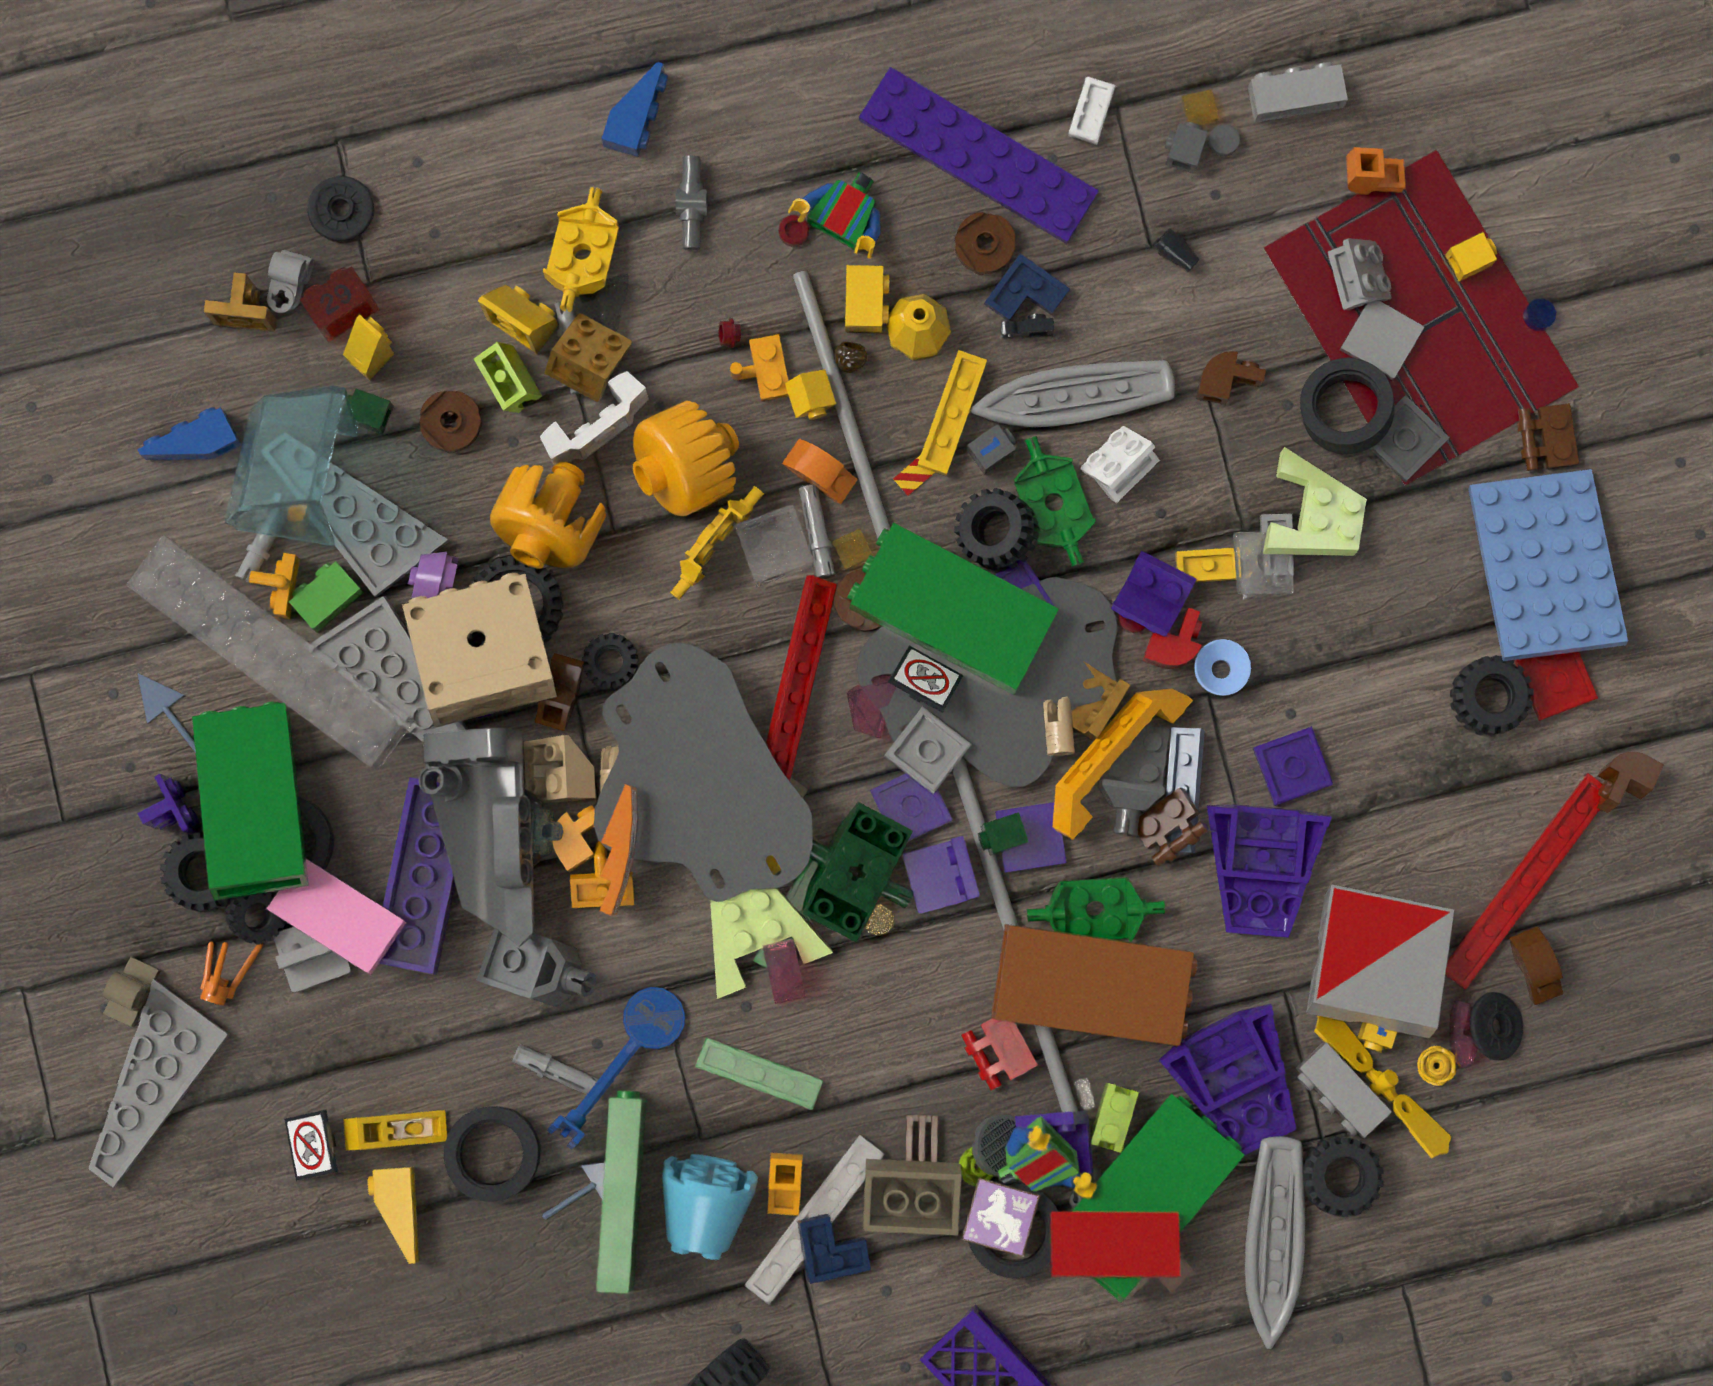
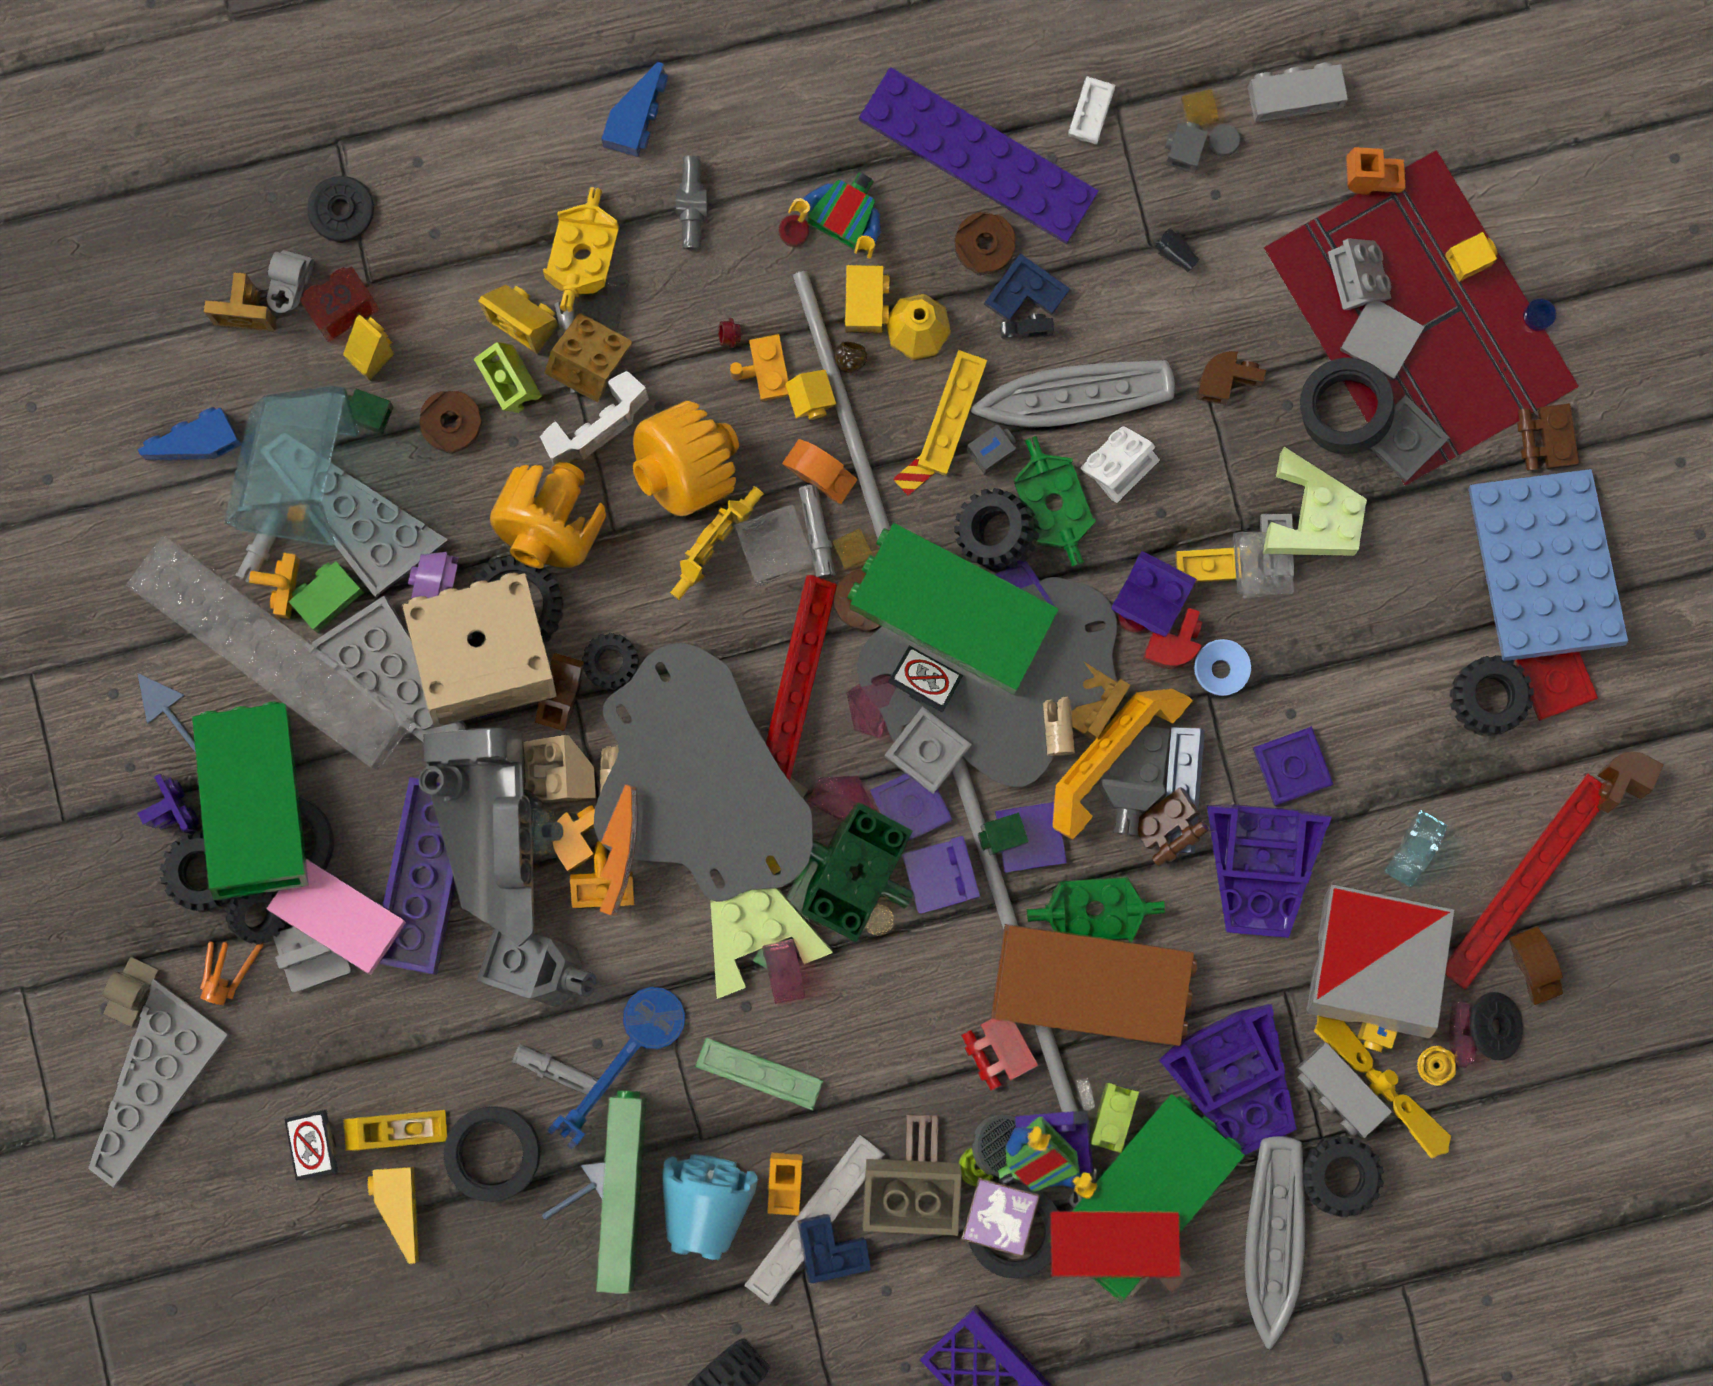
(839, 795): none -> clear pink slope
(1416, 849): none -> clear light blue brick

